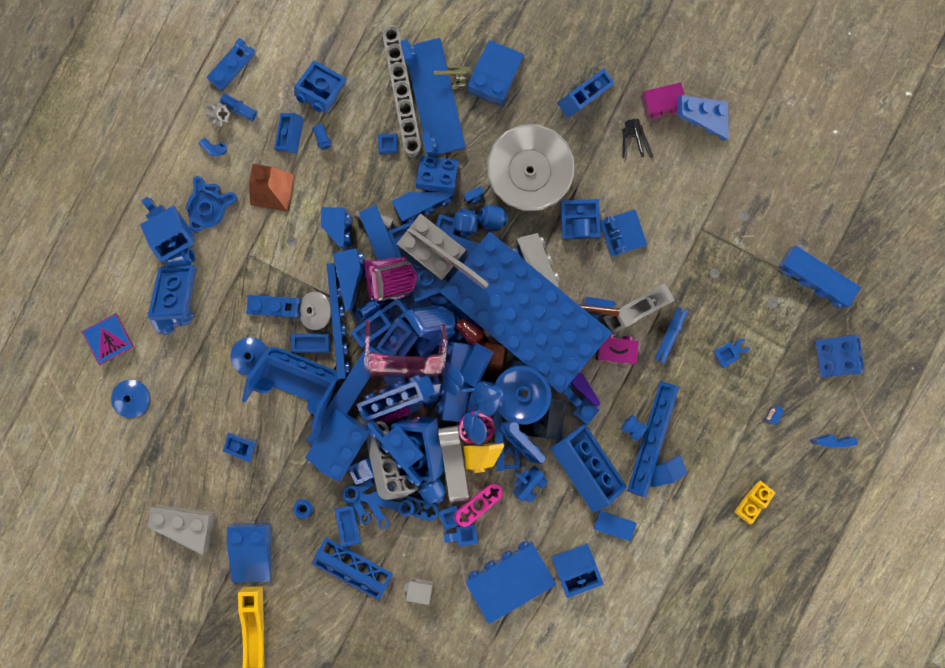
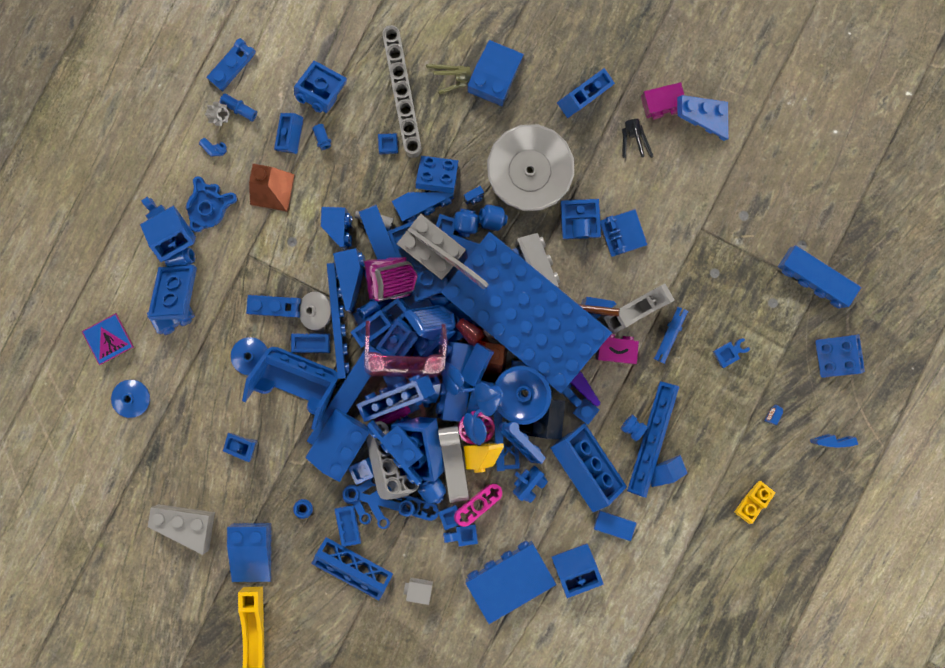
(434, 97): blue bracket -> none

